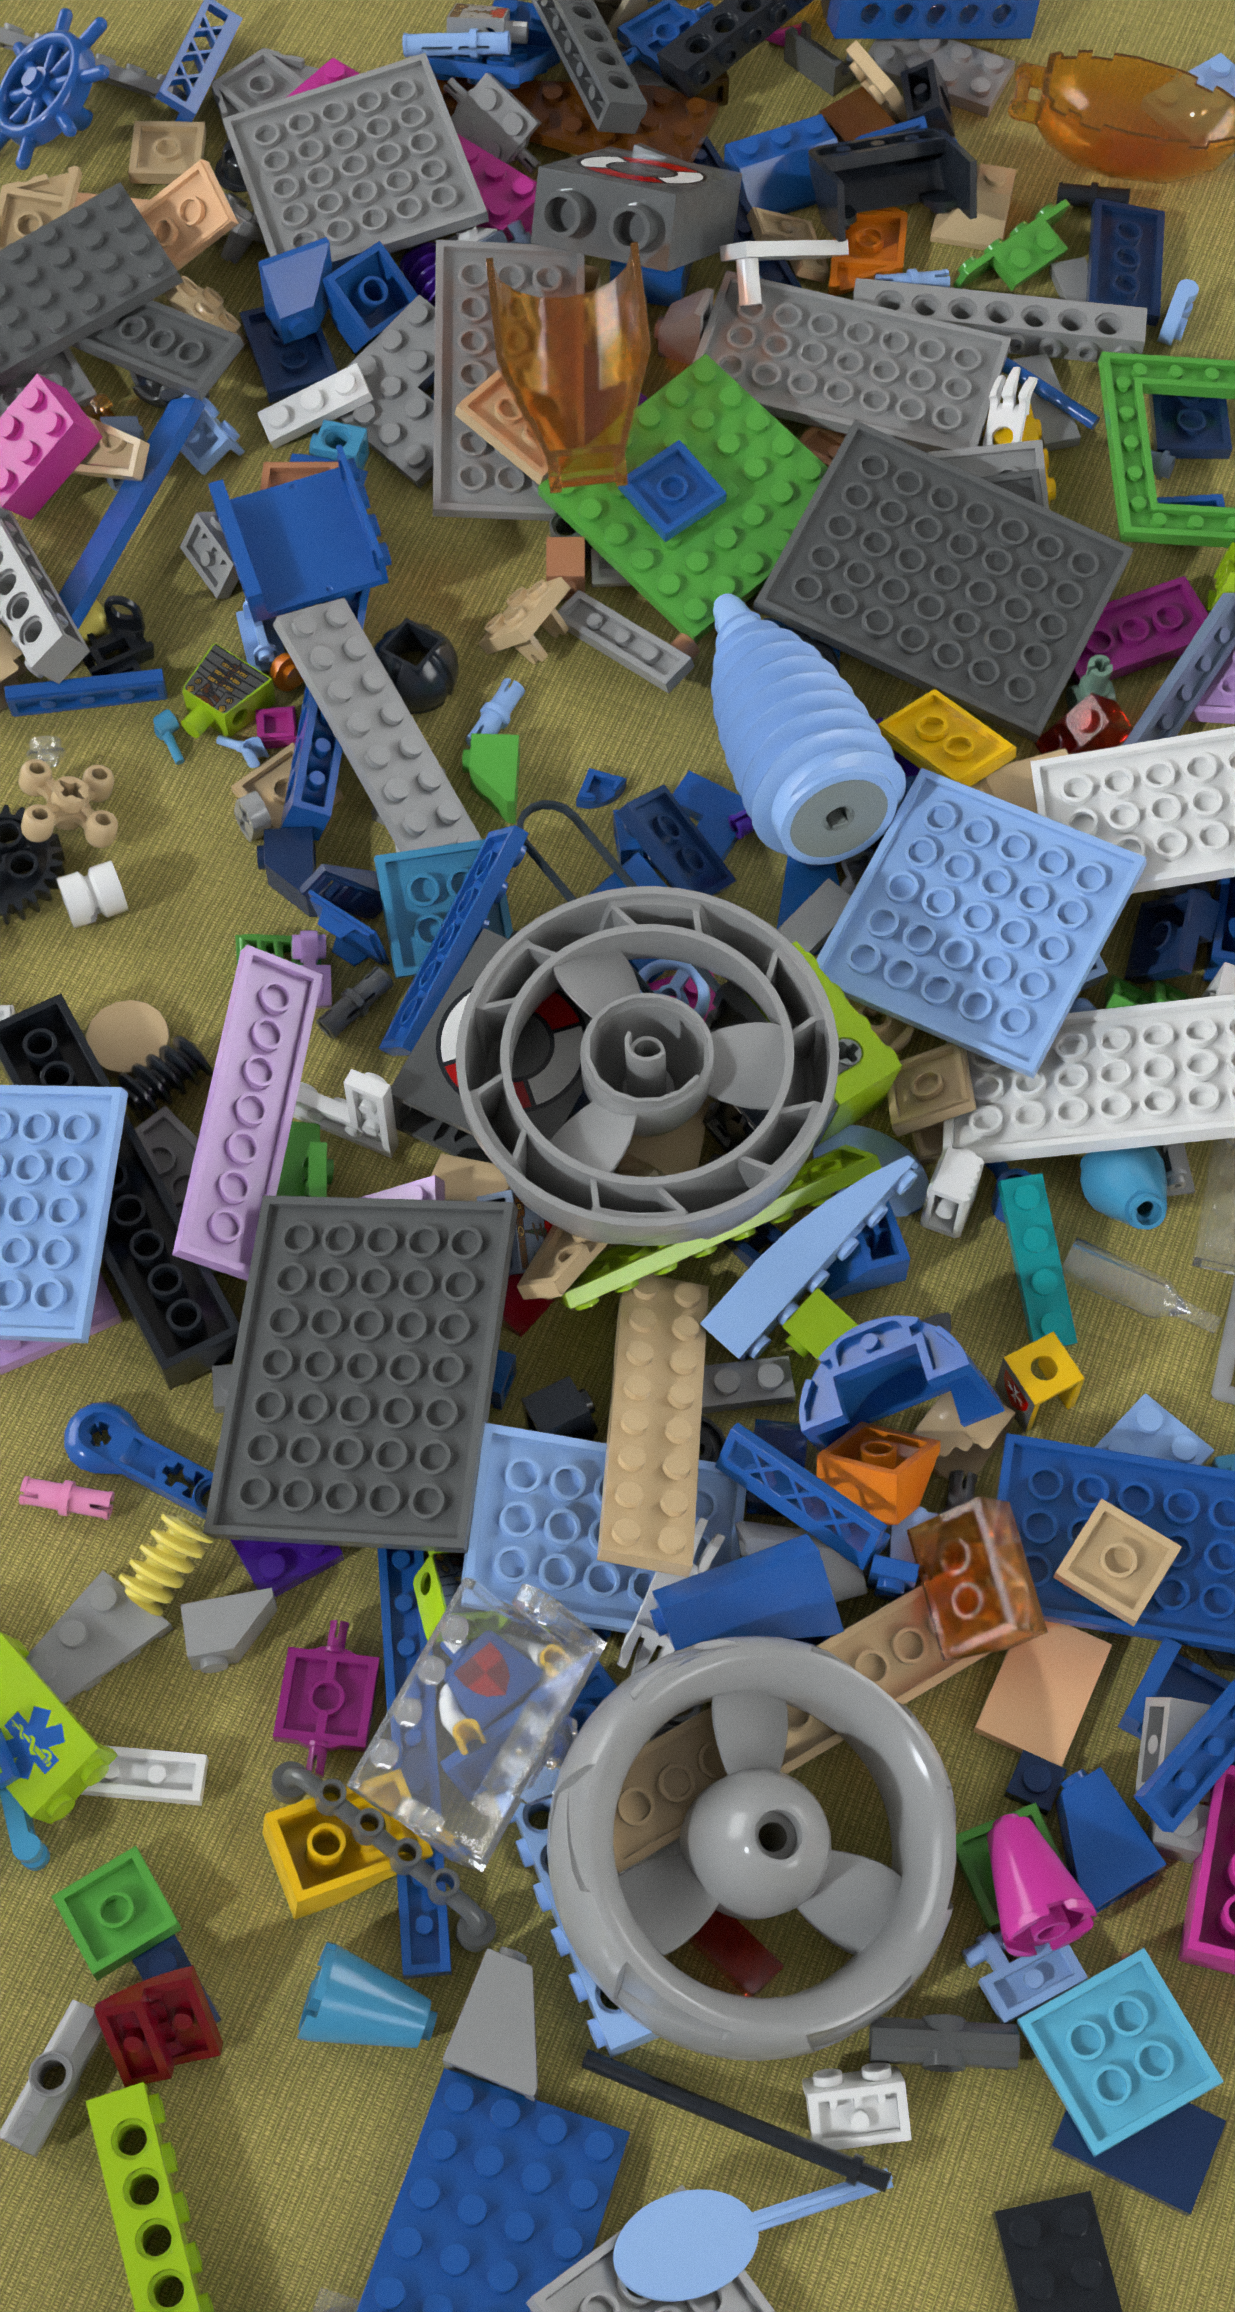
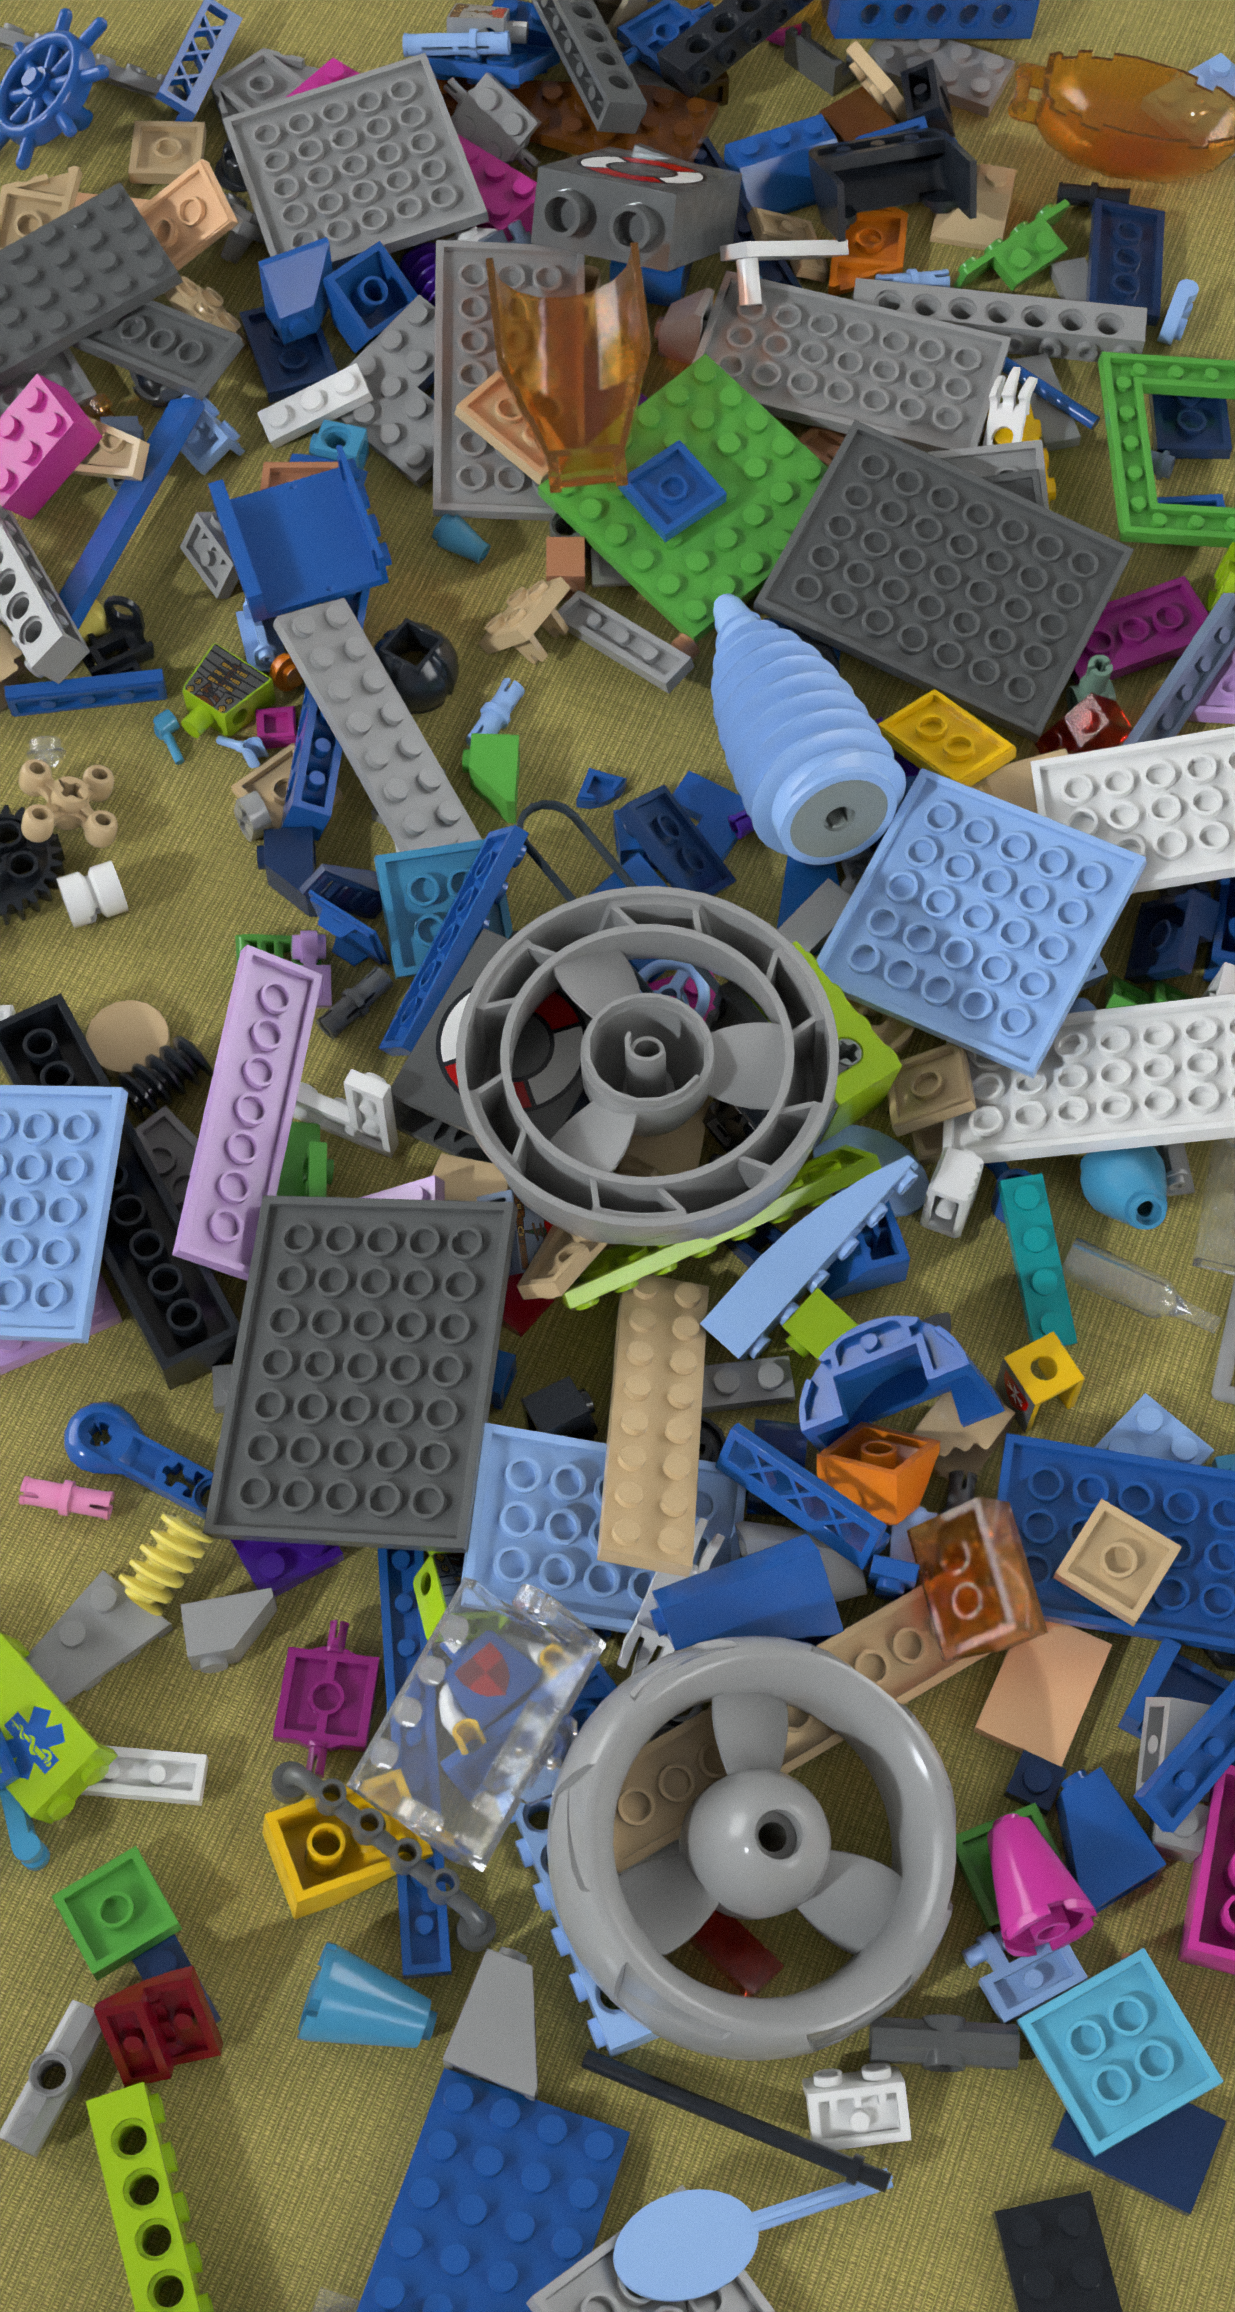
(458, 537): none -> dark azure cone

